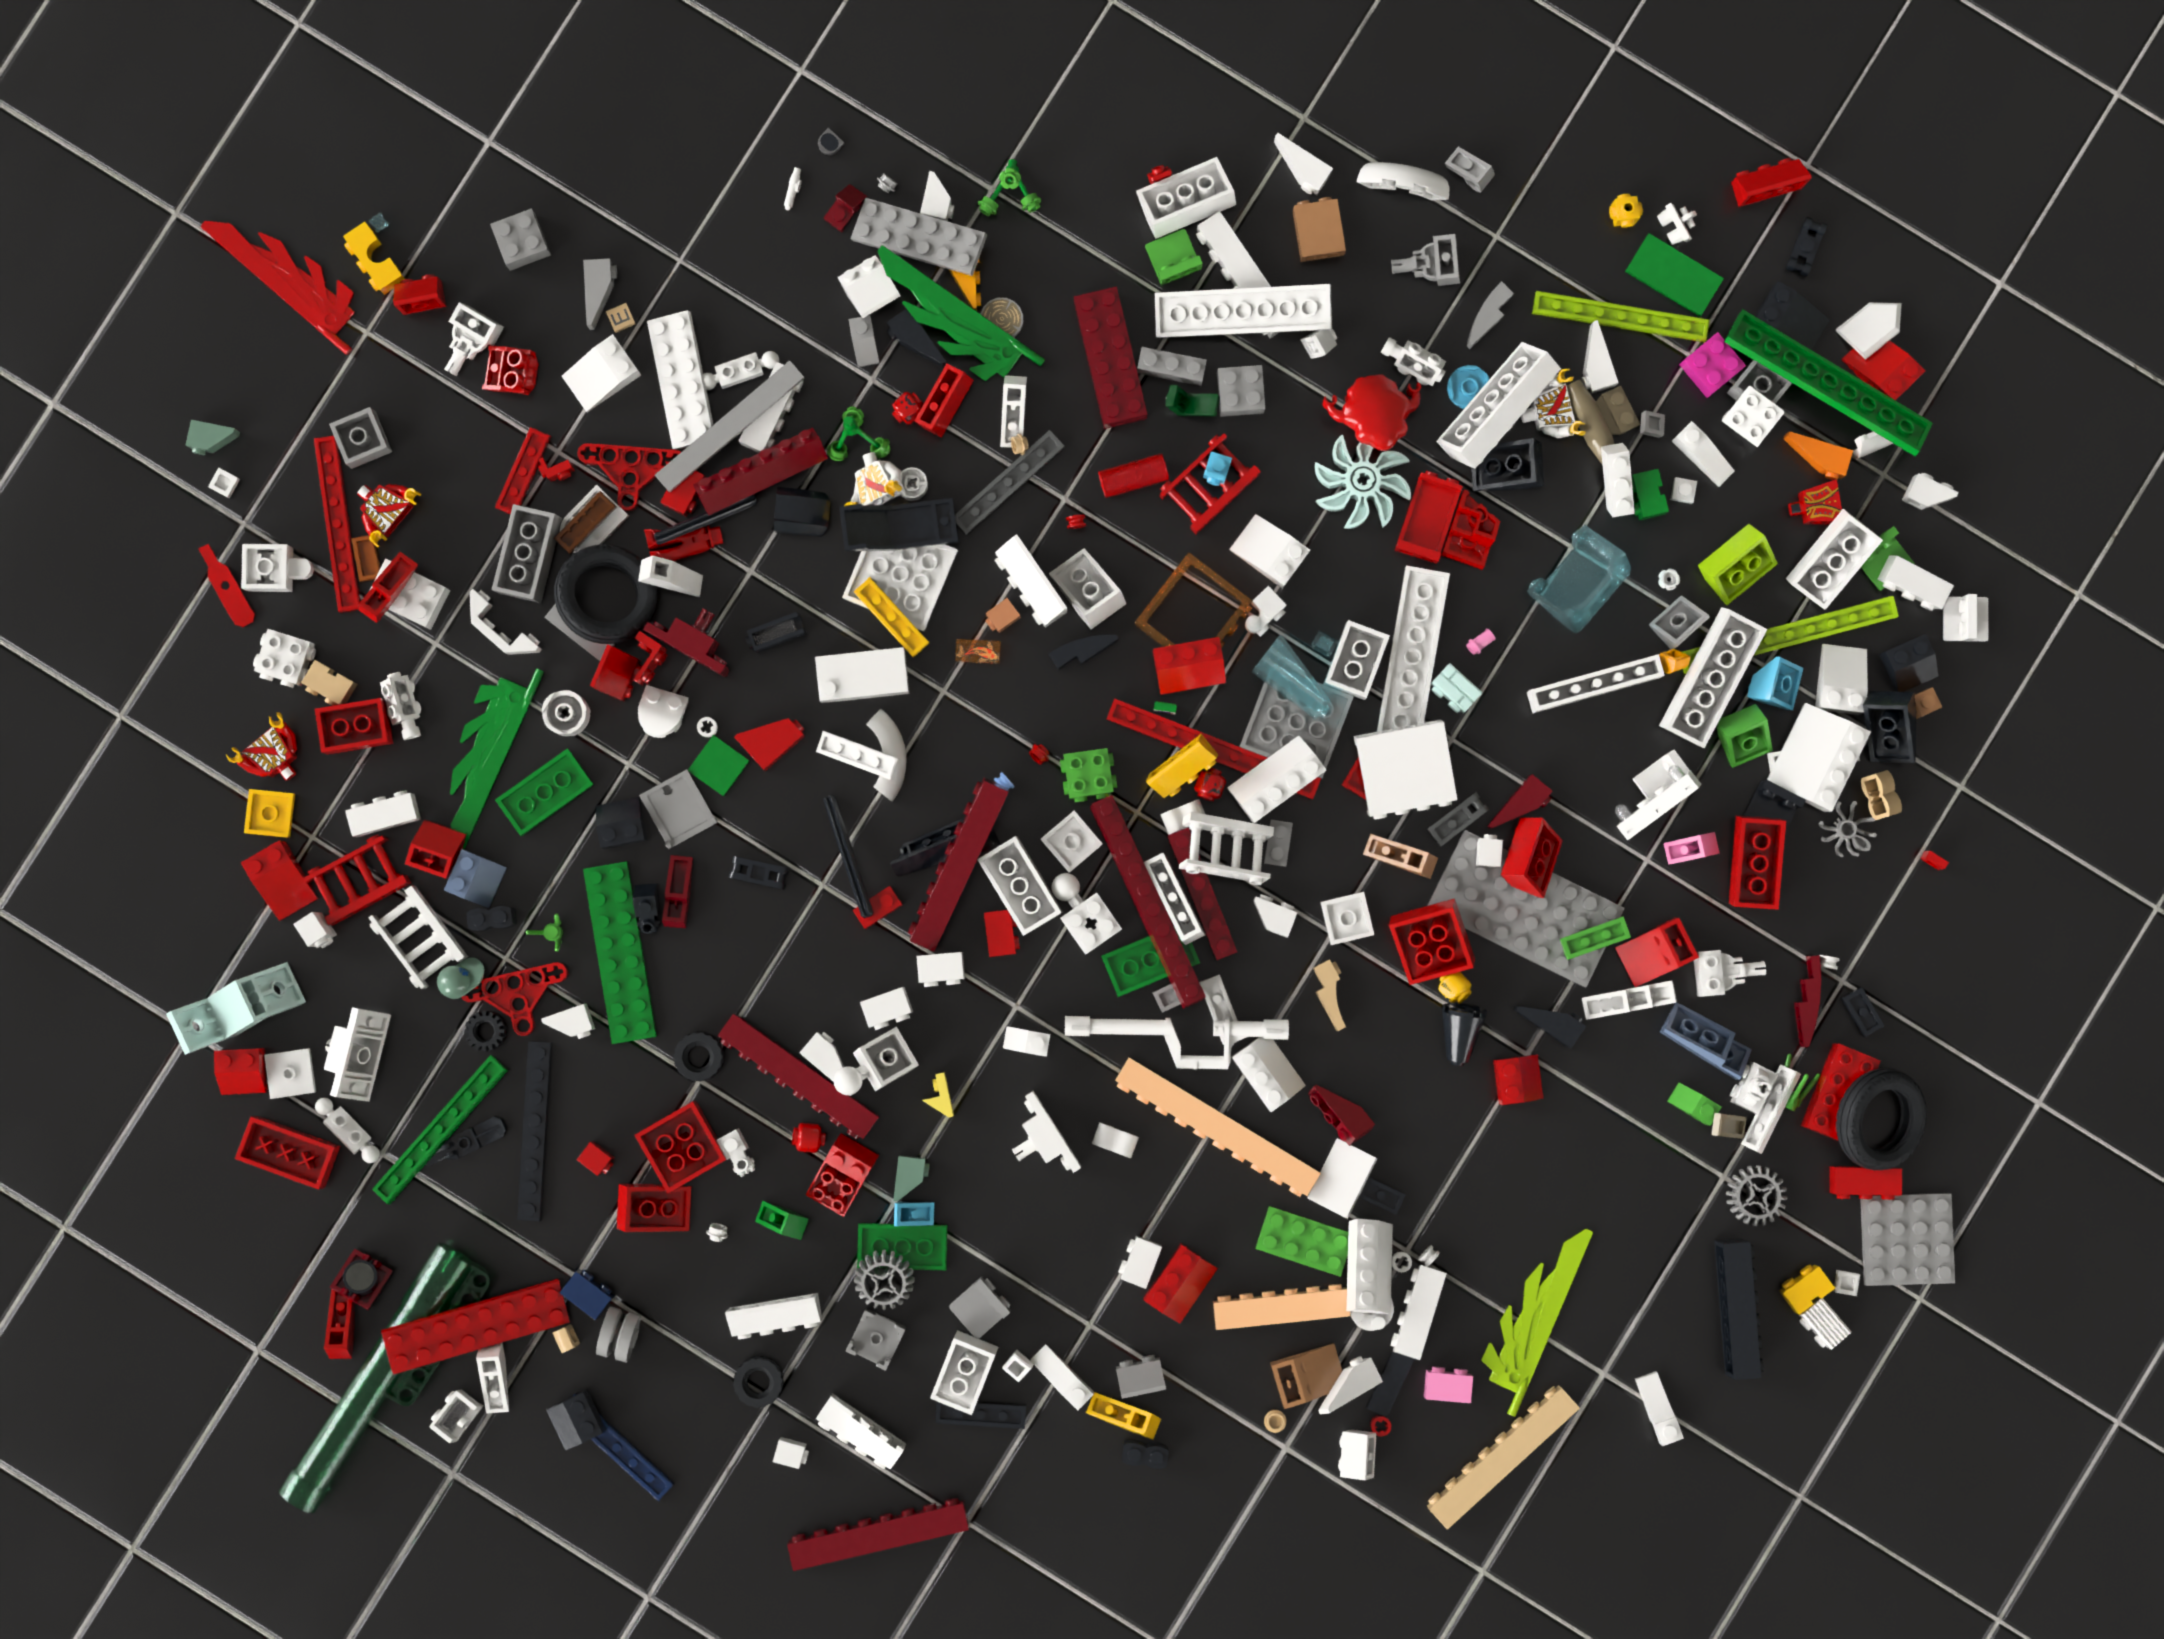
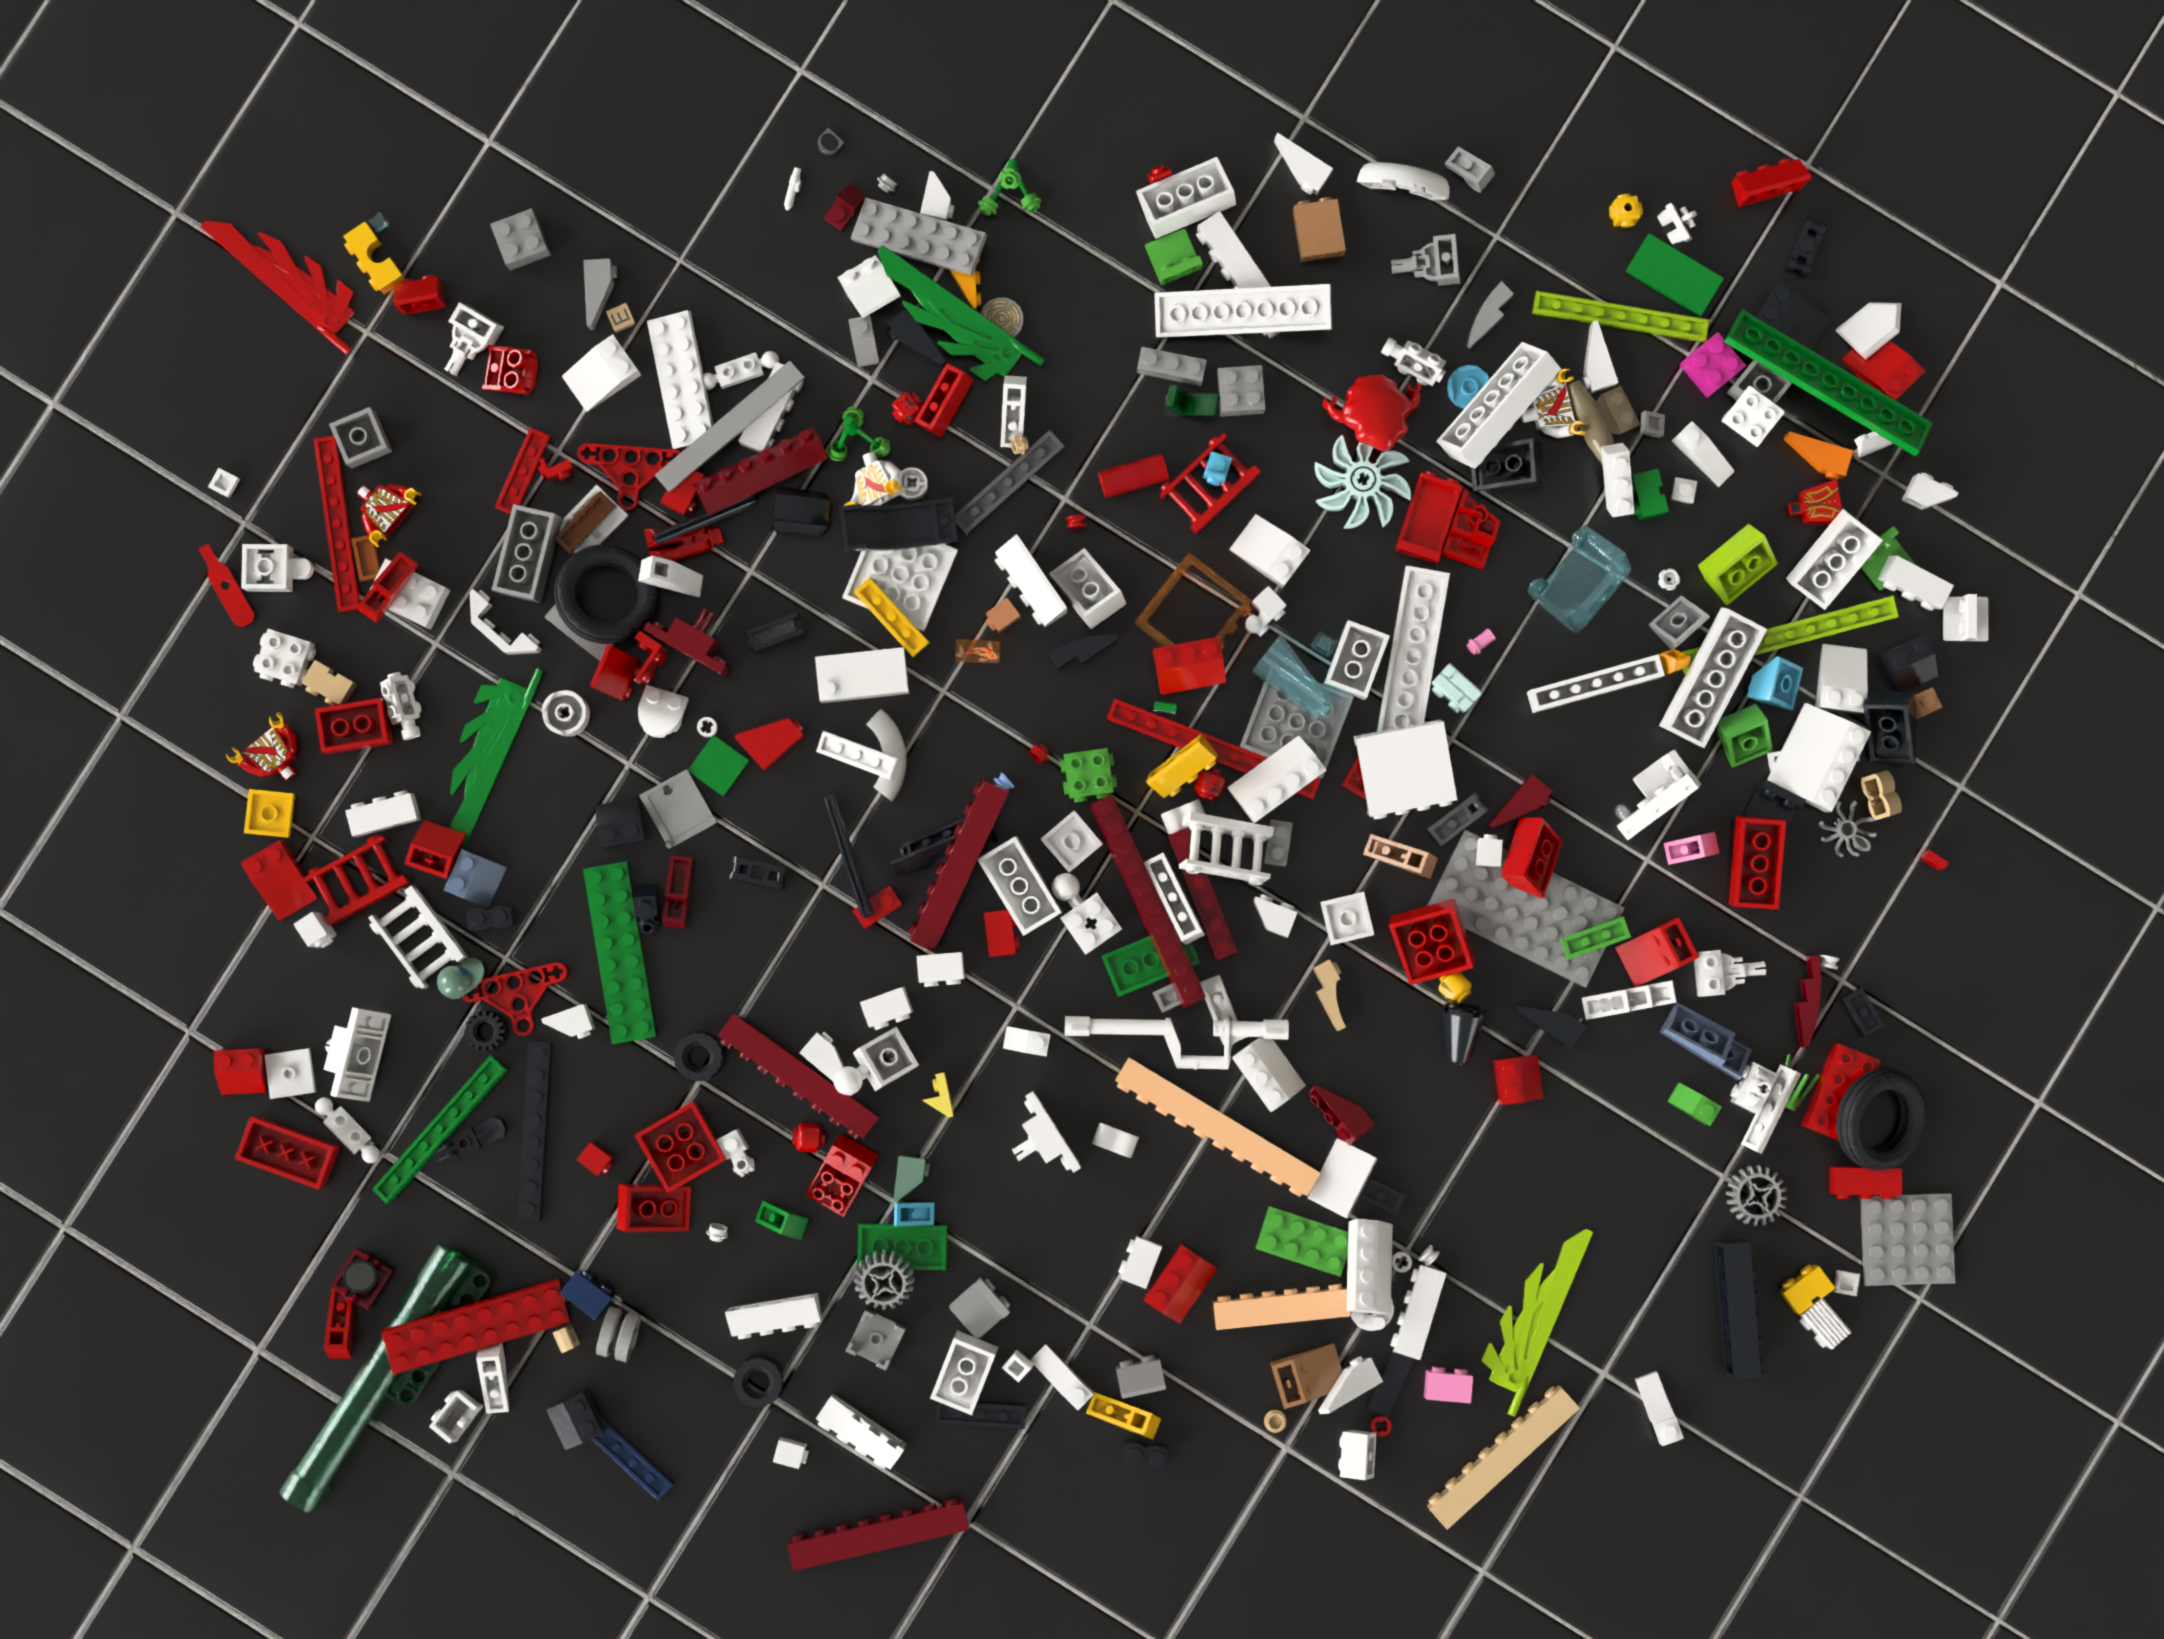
(209, 437): sand green slope -> none
(236, 1008): light aqua bracket -> none
(544, 792): green plate -> none
(551, 932): bright green plant -> none
(1110, 357): dark red brick -> none
(1319, 342): white slope -> none
(1729, 1126): dark tan tile -> none

